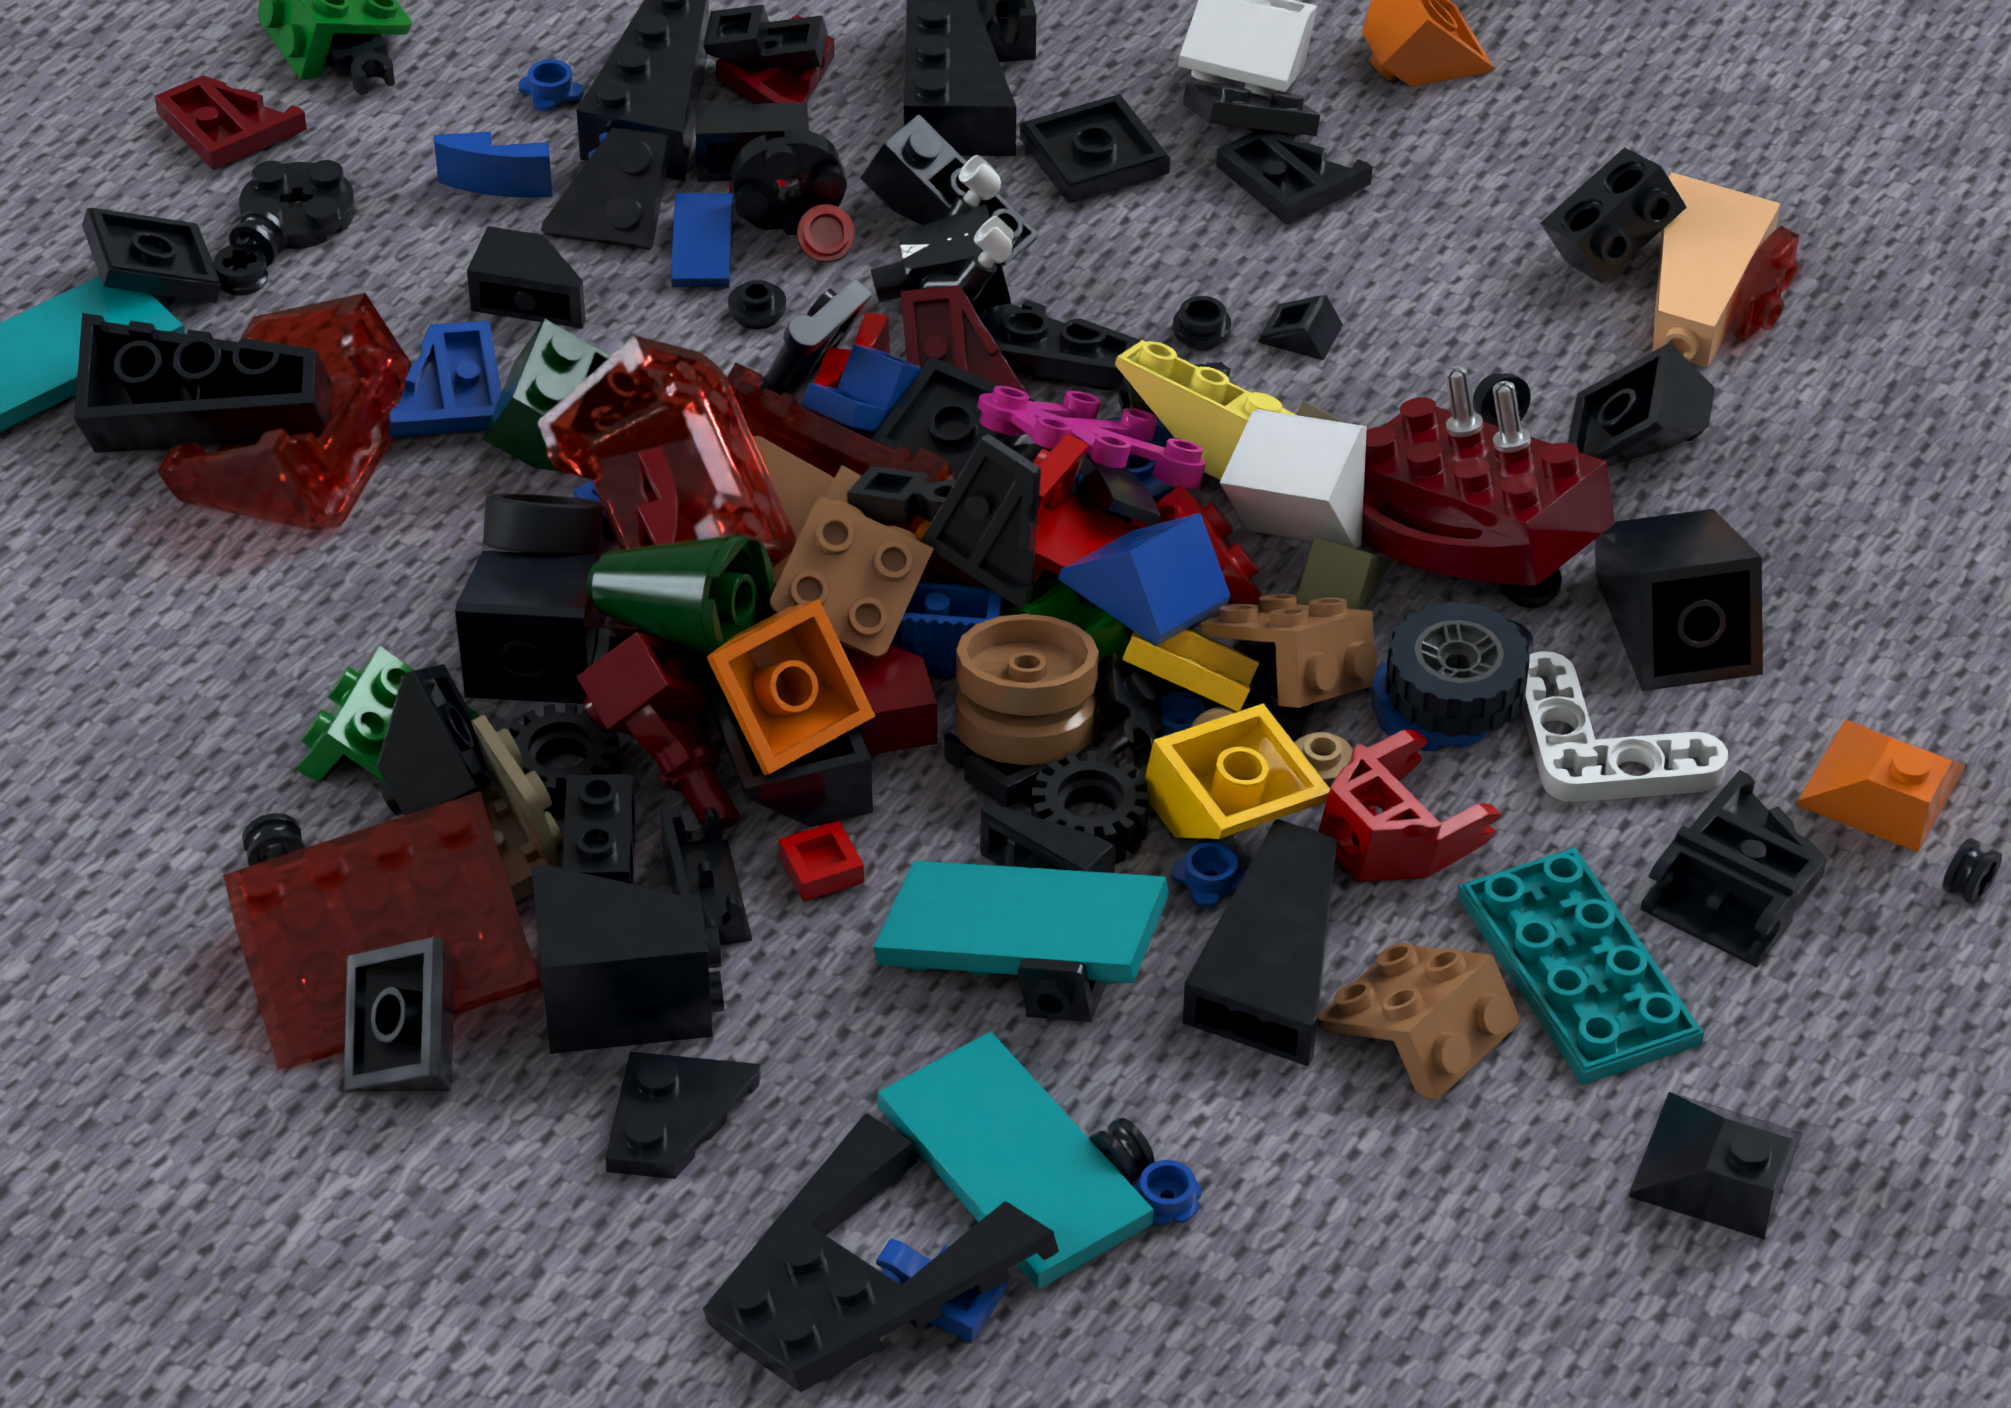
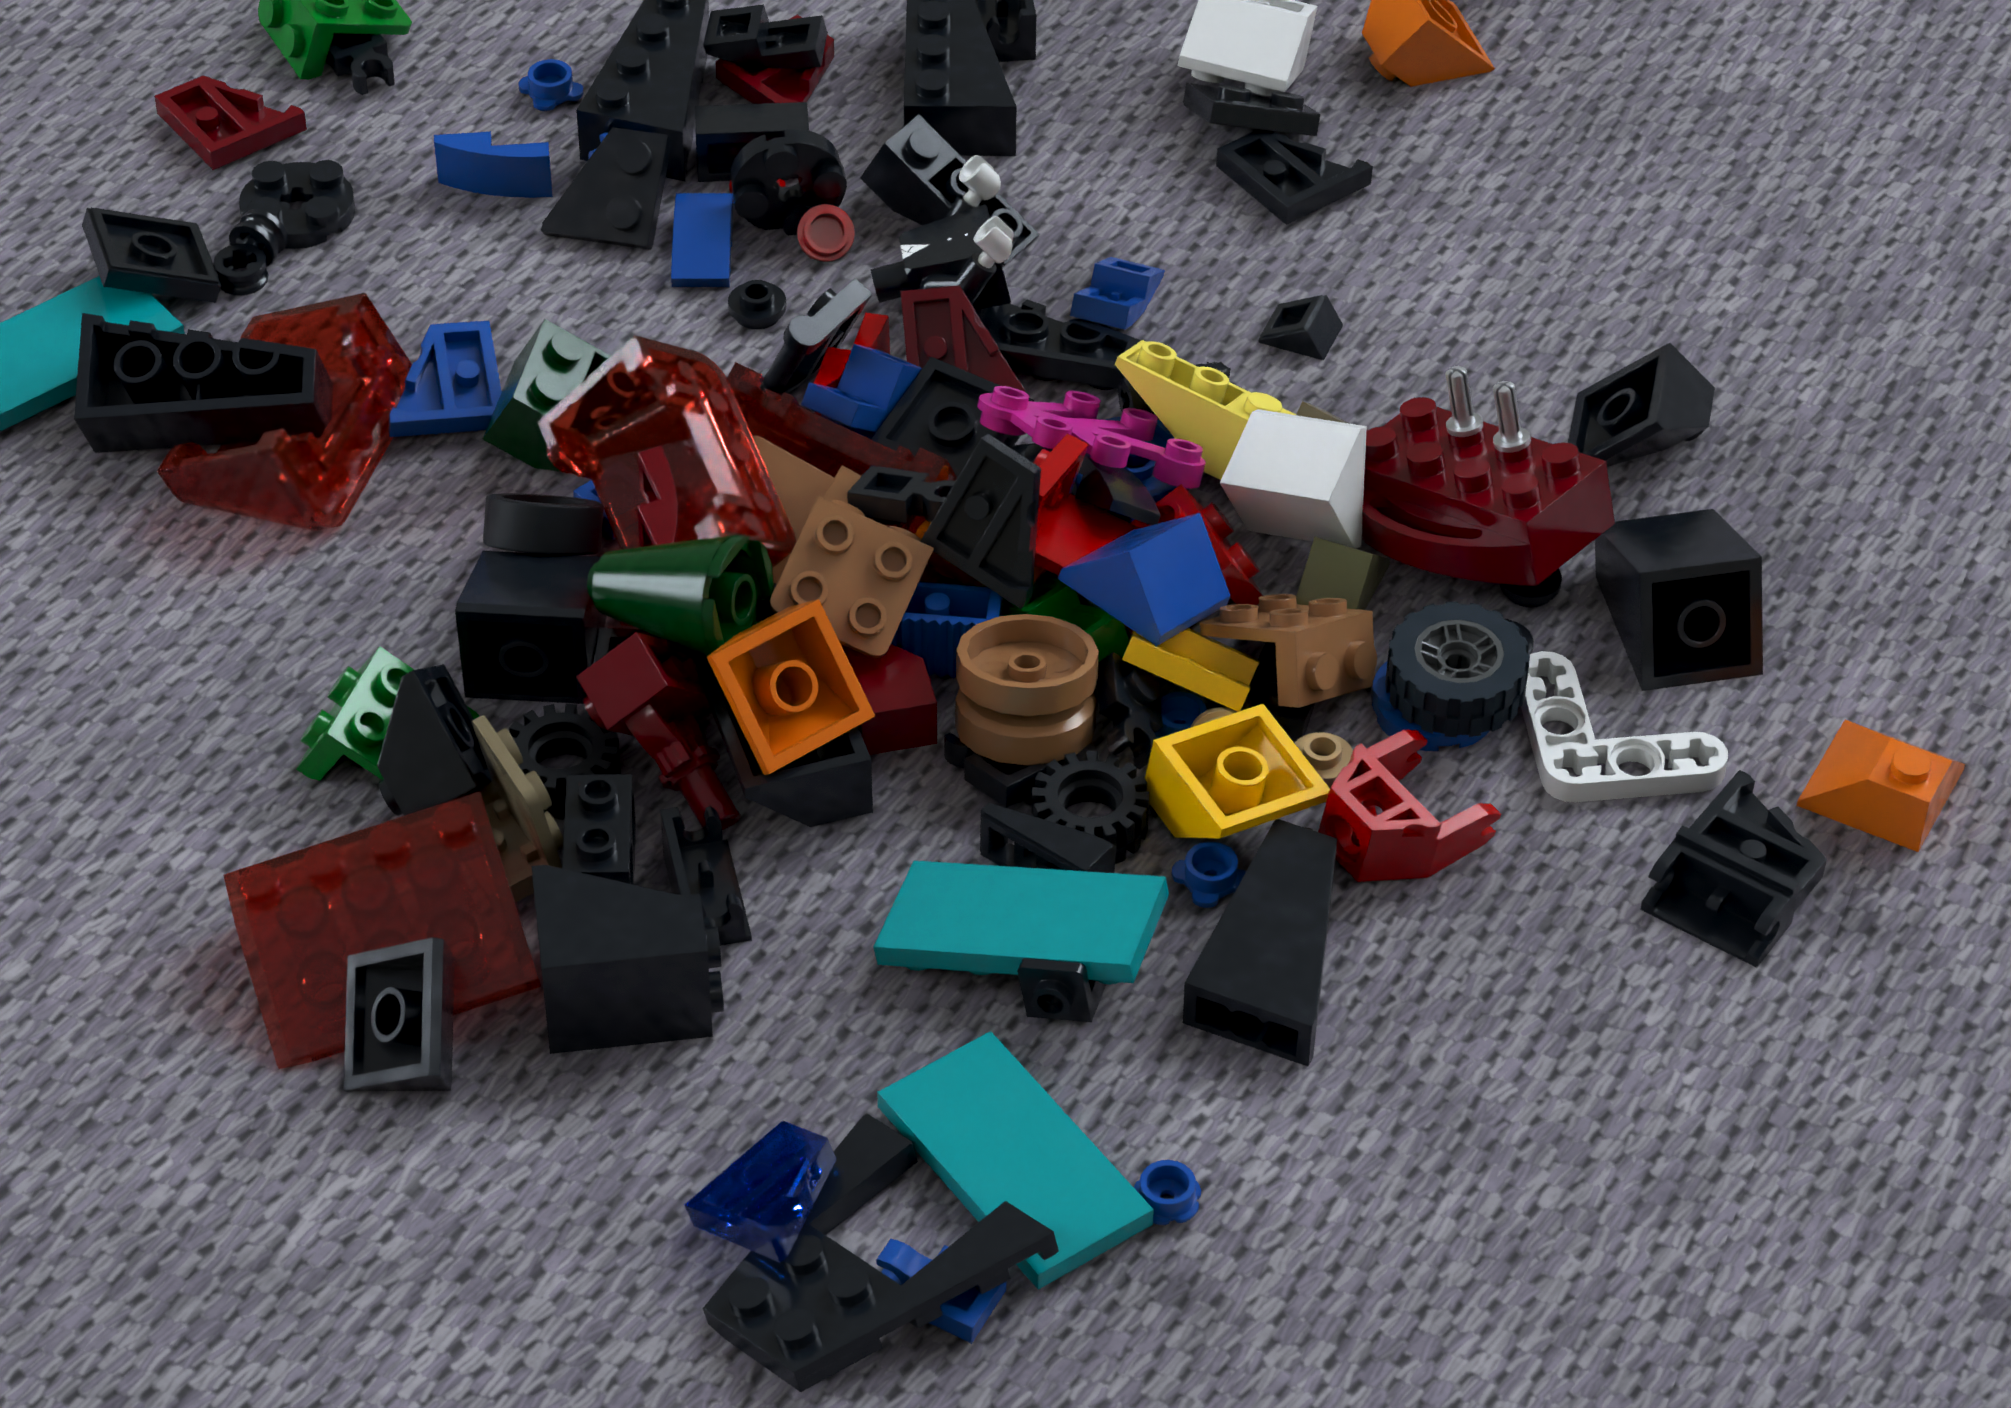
(271, 830): black bush -> none
(524, 279): black slope -> none
(671, 1109): black wing -> none
(766, 1191): none -> clear blue wing
(821, 860): red plate -> none
(1094, 148): black plate -> none
(1117, 293): none -> blue slope
(1124, 1148): black bush -> none
(1202, 322): black plate -> none
(1434, 1005): medium nougat bracket -> none
(1484, 398): black plate -> none
(1579, 965): teal tile -> none
(1613, 215): black brick -> none
(1705, 265): light nougat slope -> none
(1715, 1165): black slope -> none
(1765, 279): clear red slope -> none
(1972, 870): black bush -> none

